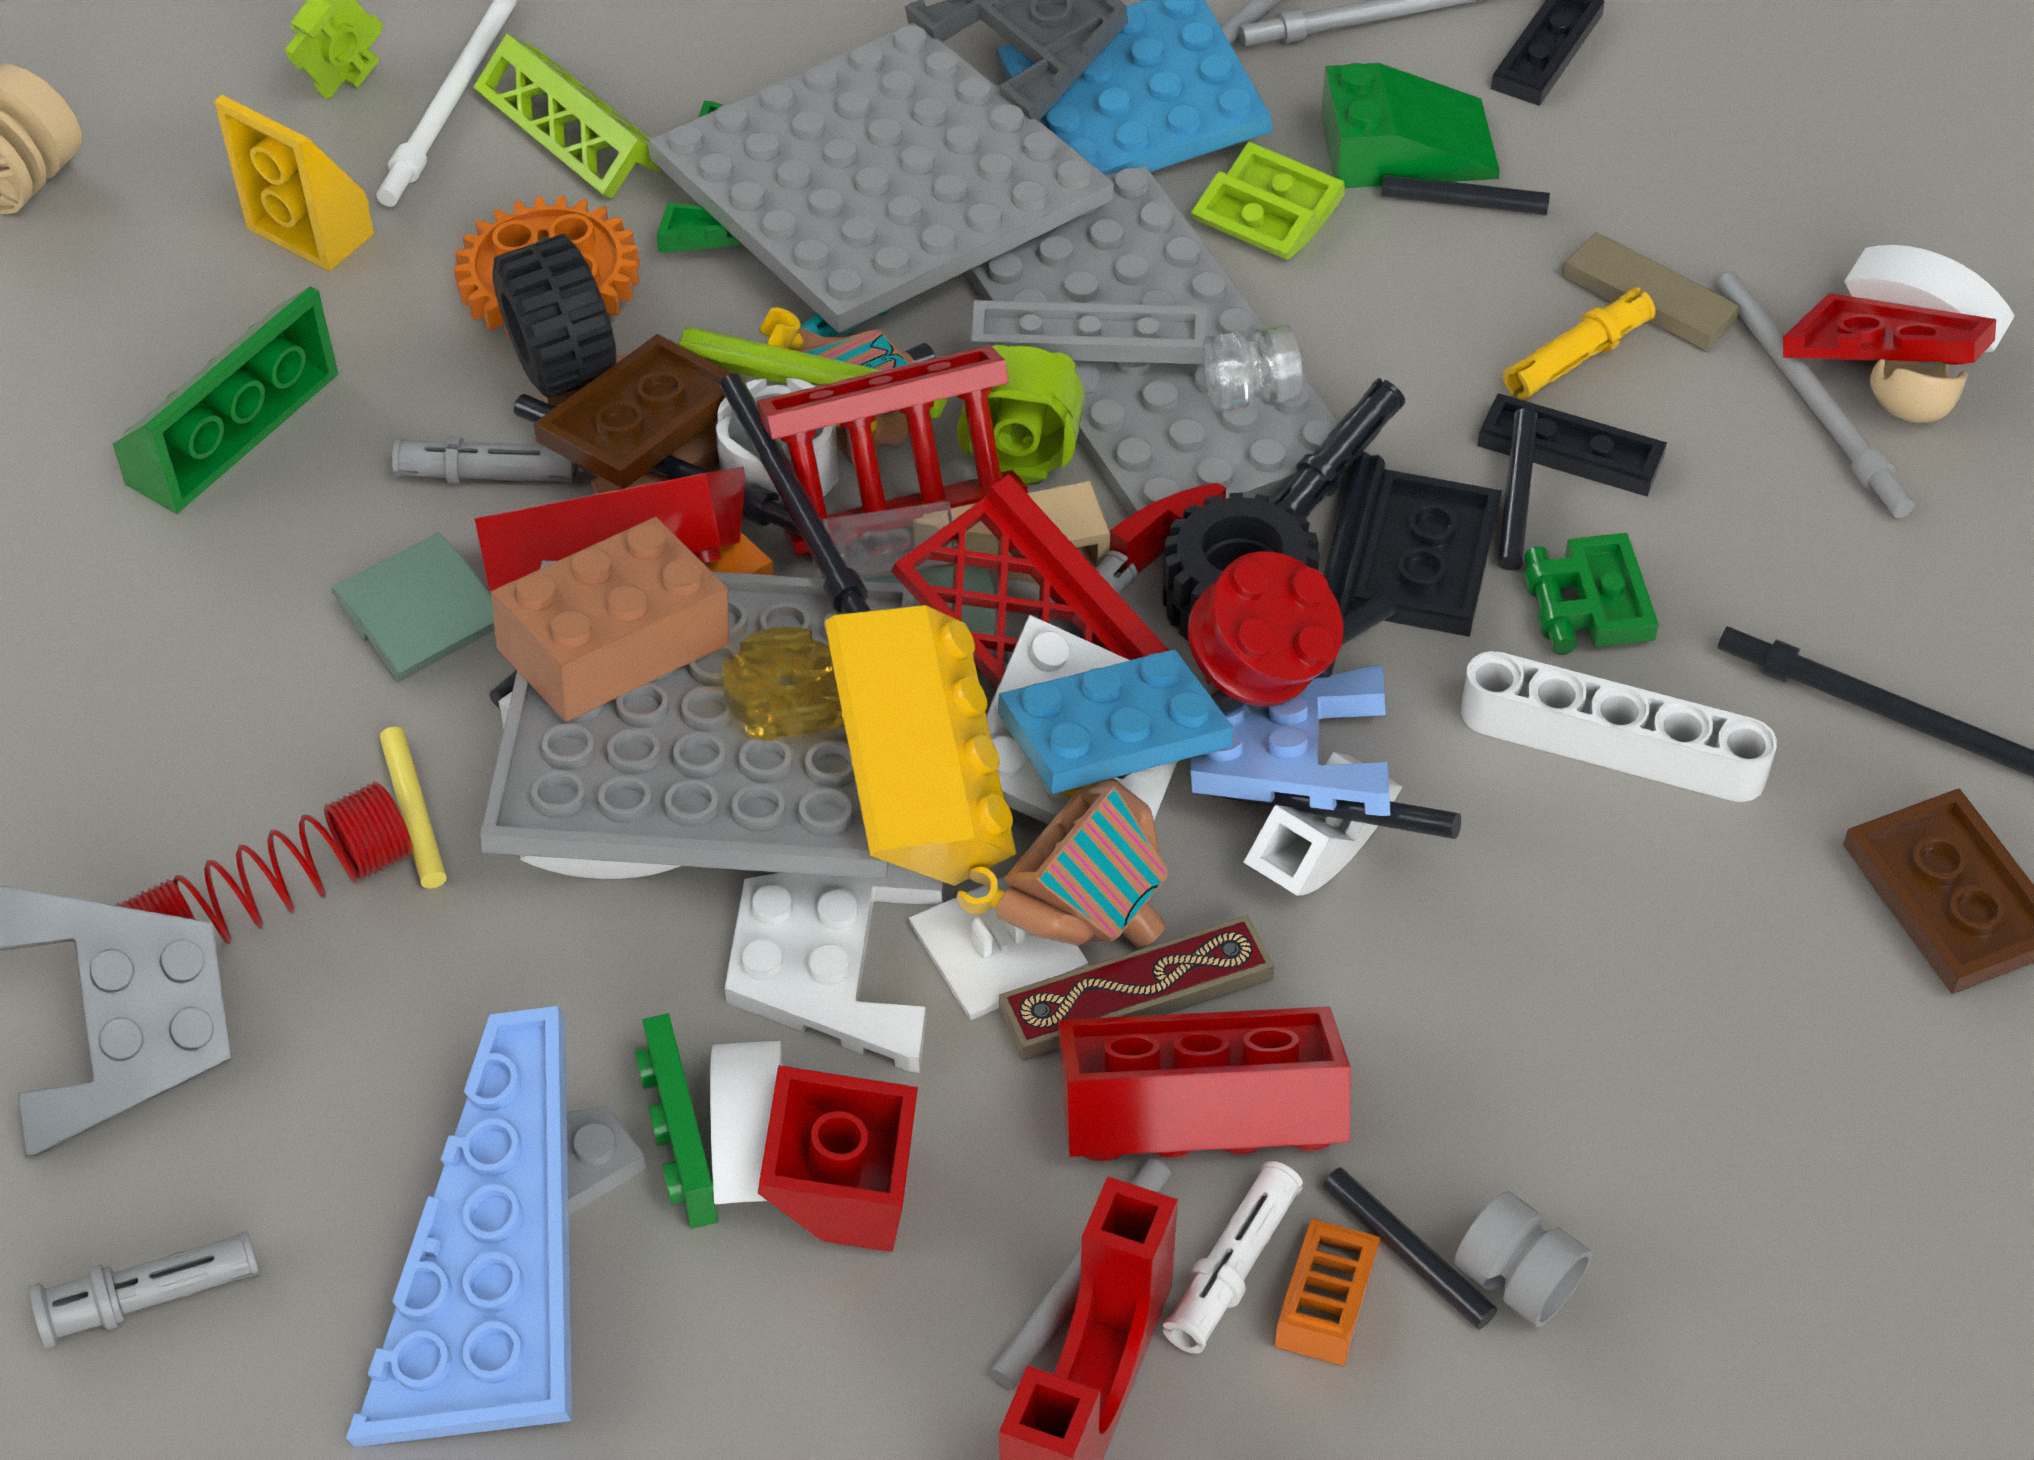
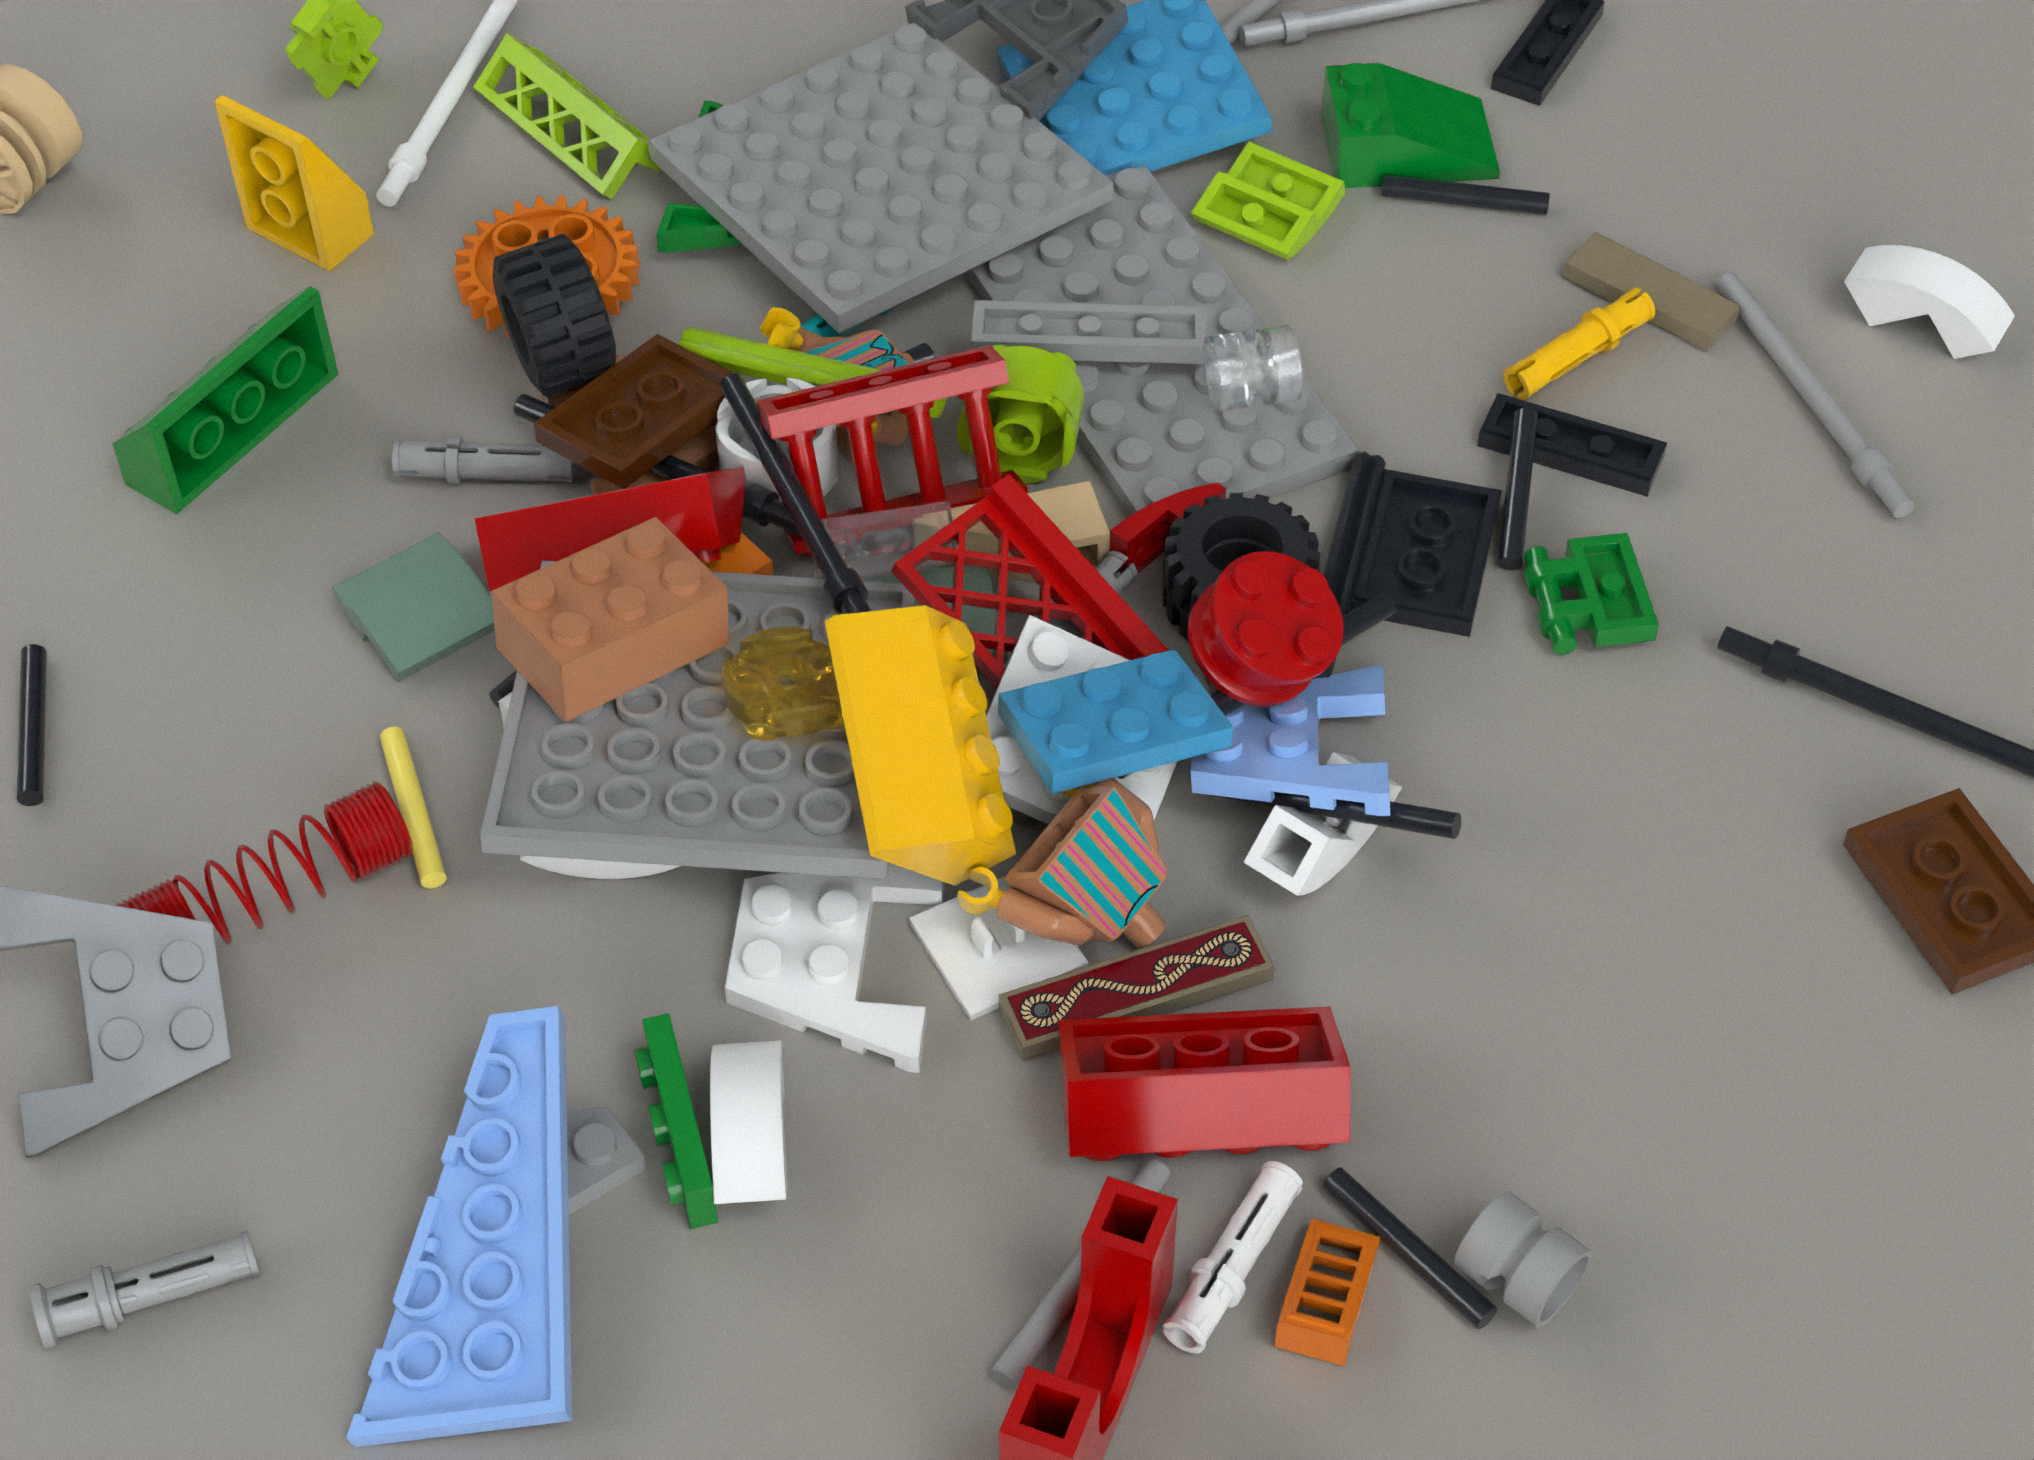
(32, 725): none -> black bar
(839, 1155): red slope -> none
(1321, 472): black pin -> none
(1618, 726): white beam -> none
(1889, 331): red wing -> none
(1914, 391): tan hair -> none

